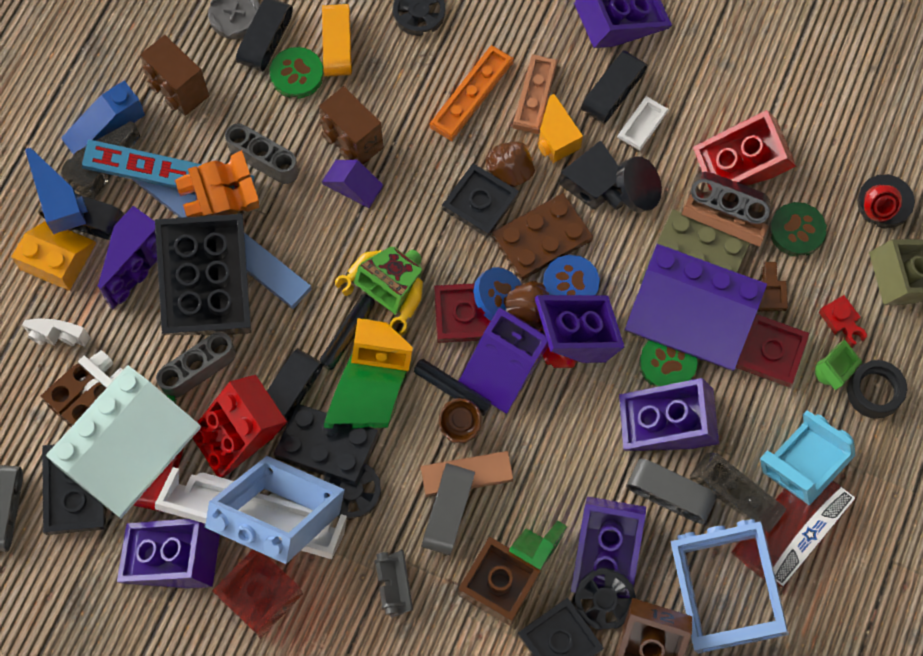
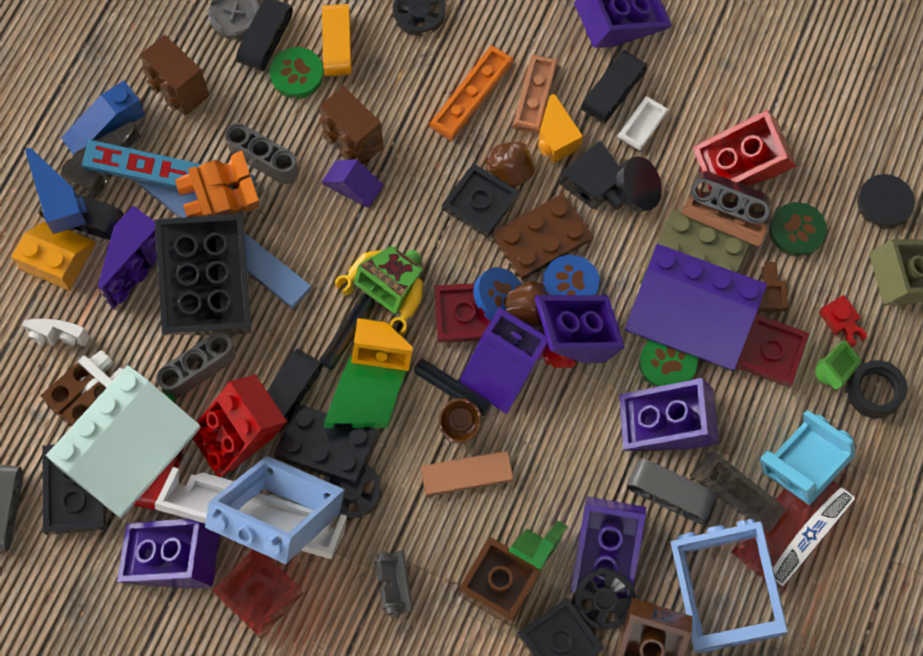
(448, 509): dark grey beam -> none
(882, 202): red cone -> none

